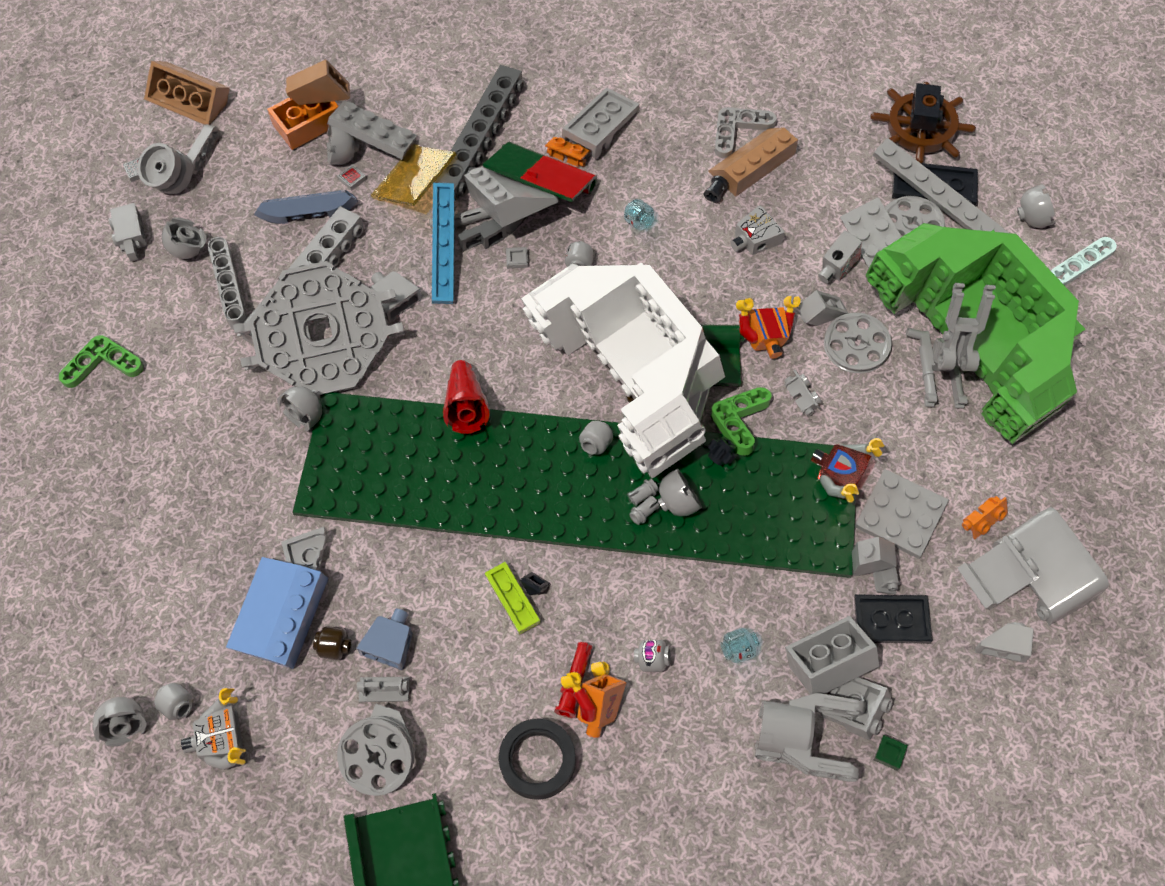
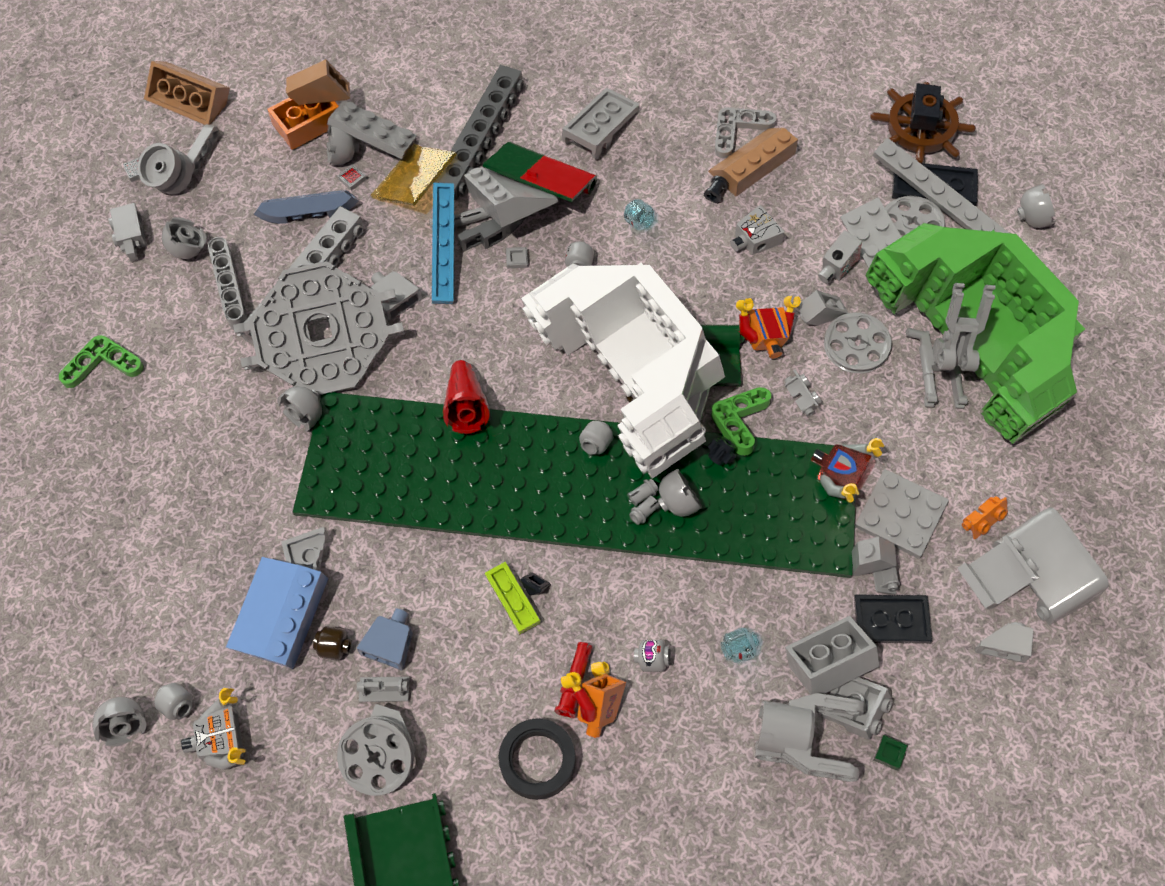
(559, 148): orange hinge -> none
(1083, 264): light aqua beam -> none

